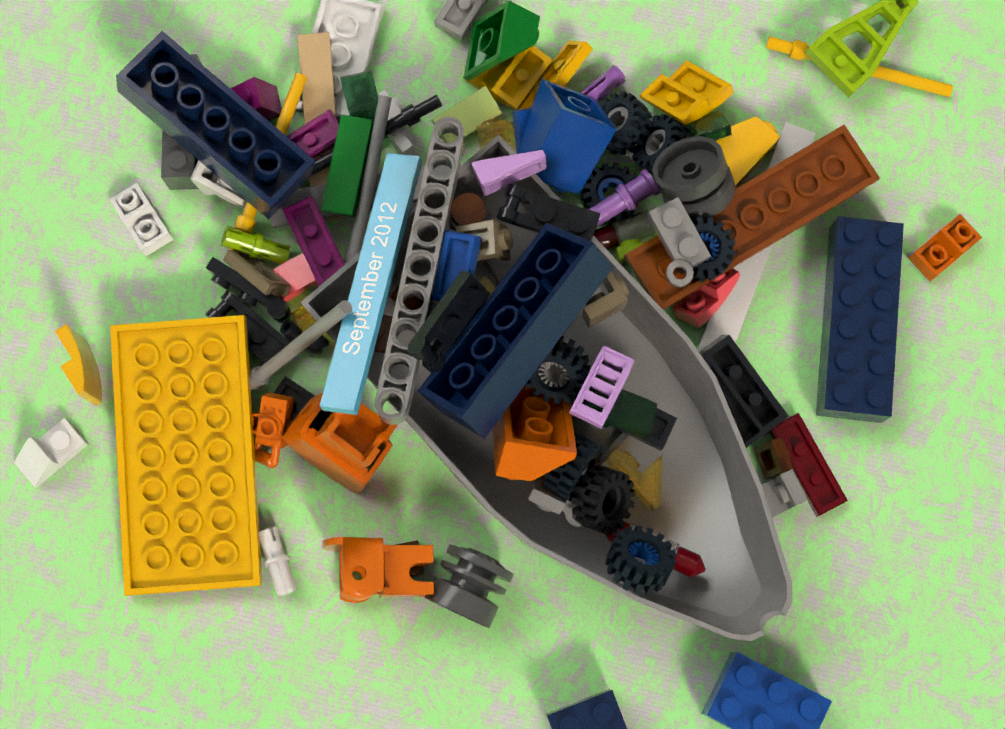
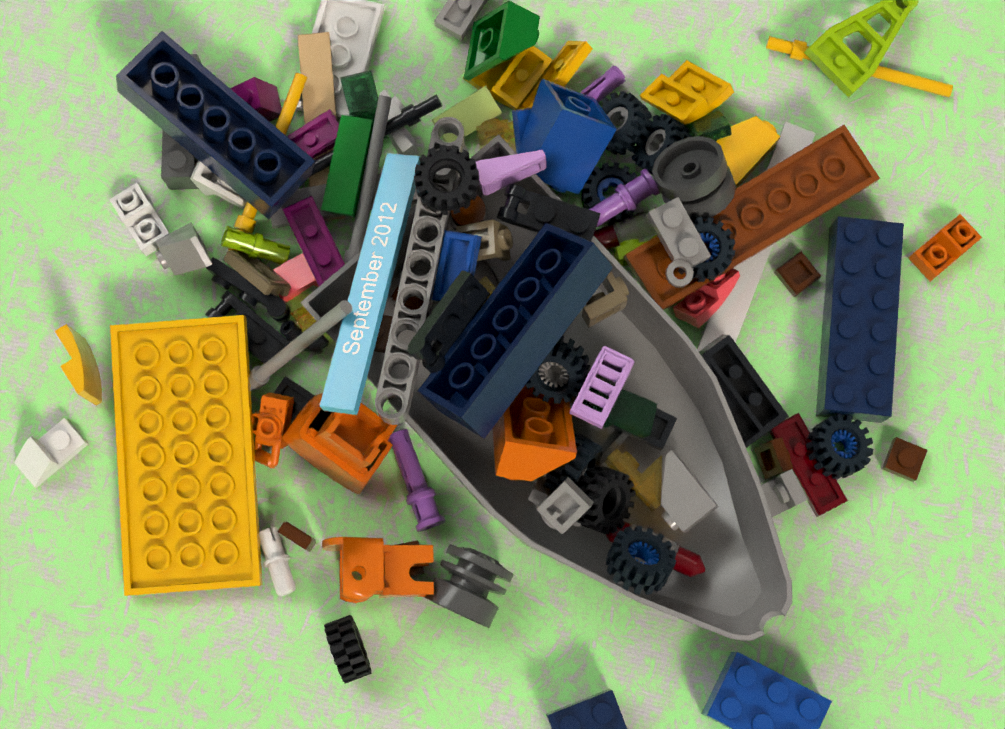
(183, 251): none -> light grey slope
(297, 536): none -> reddish brown tile
(347, 649): none -> black tyre
(419, 494): none -> medium lavender pin
(446, 159): none -> black tyre
(564, 506): none -> light grey bracket
(683, 496): none -> light grey slope
(797, 274): none -> reddish brown tile
(841, 430): none -> black bush
(904, 459): none -> reddish brown plate

